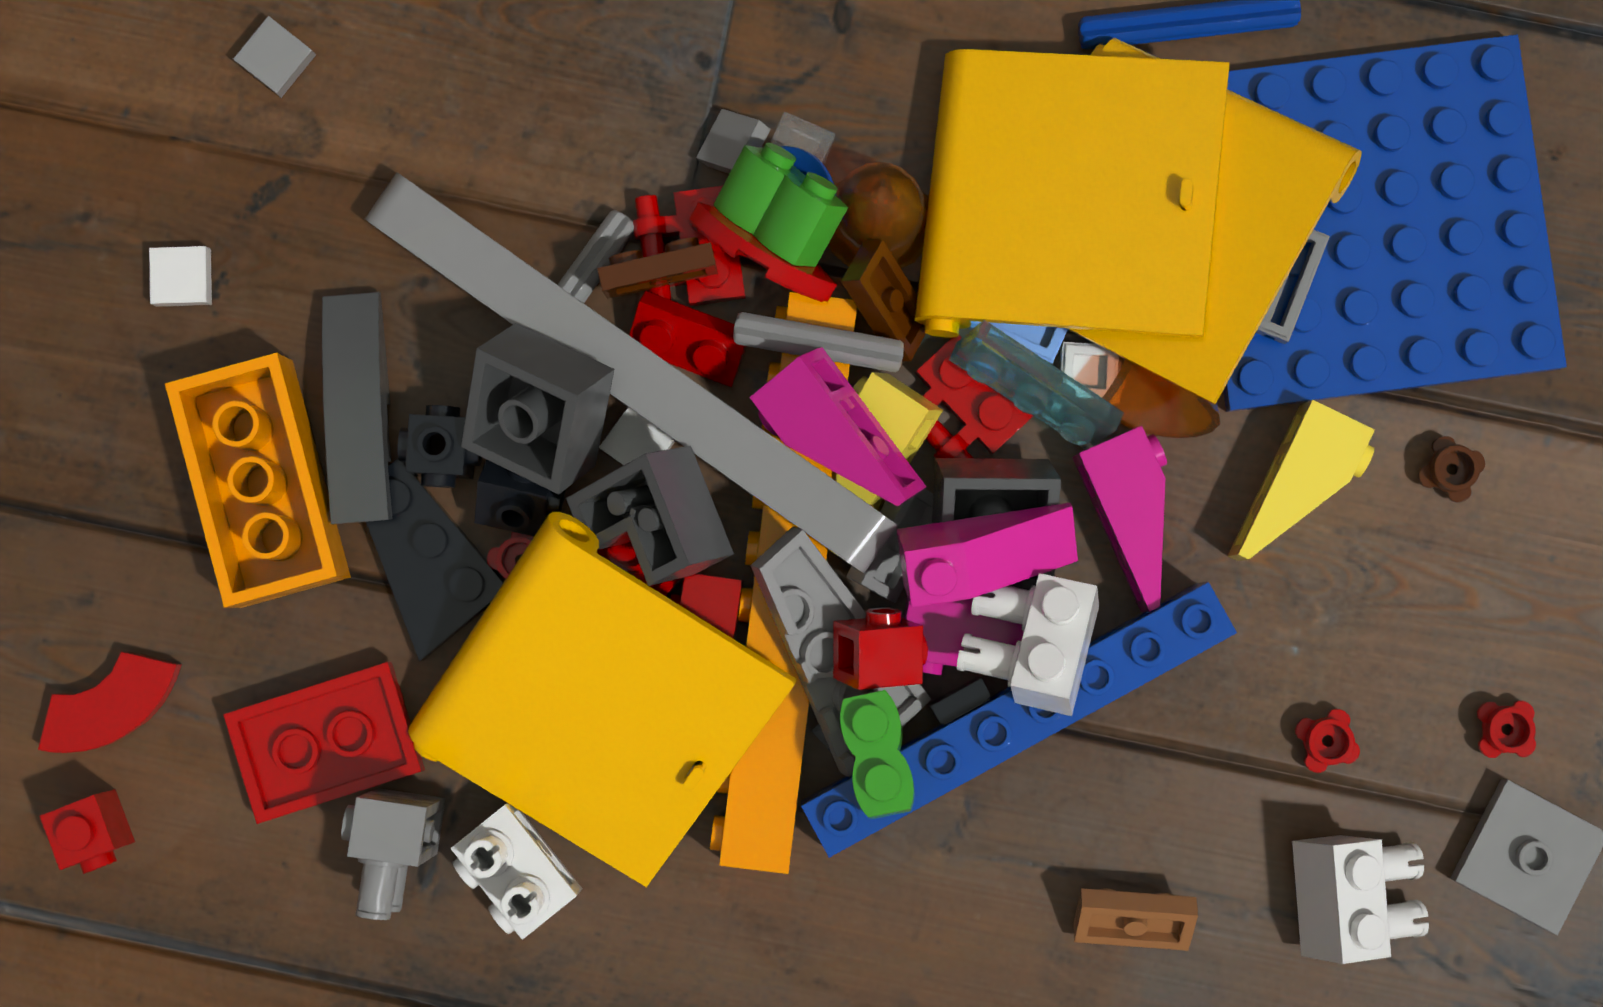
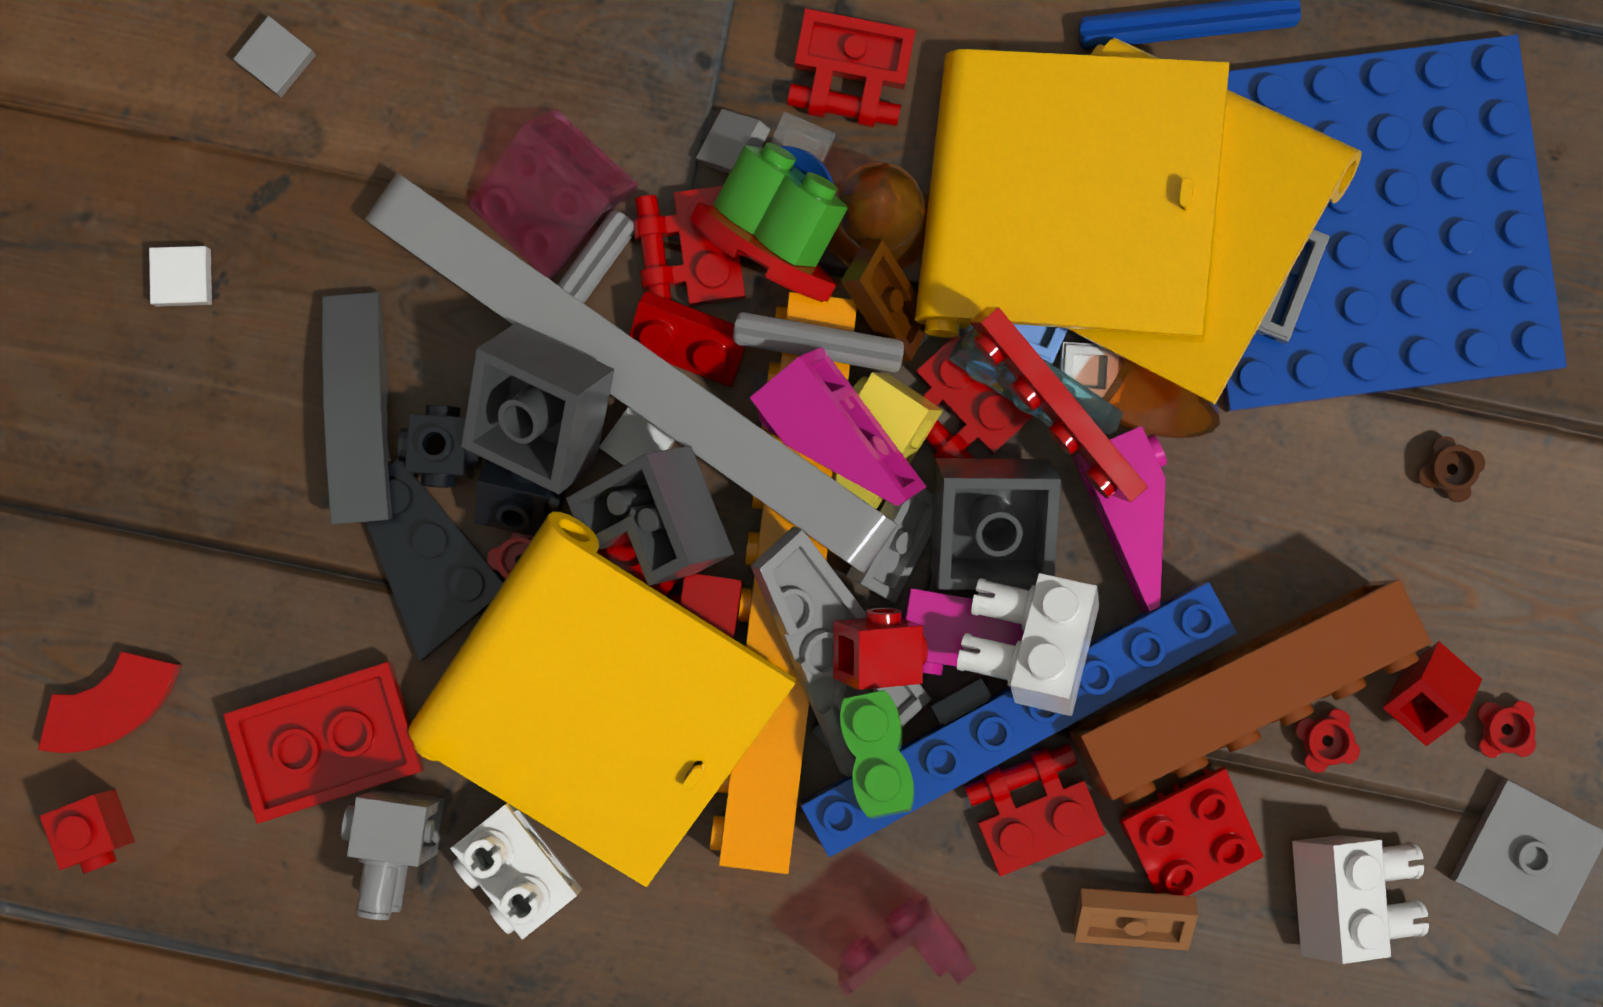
(257, 480): light orange brick -> none
(550, 191): none -> clear pink bracket
(633, 273): reddish brown plate -> none
(852, 51): none -> red plate
(906, 925): none -> clear pink bracket
(984, 552): dark pink slope -> none
(1038, 826): none -> red plate
(1071, 423): none -> red plate
(1192, 834): none -> red hinge
(1249, 688): none -> dark orange brick
(1311, 465): light yellow slope -> none
(1433, 694): none -> red brick

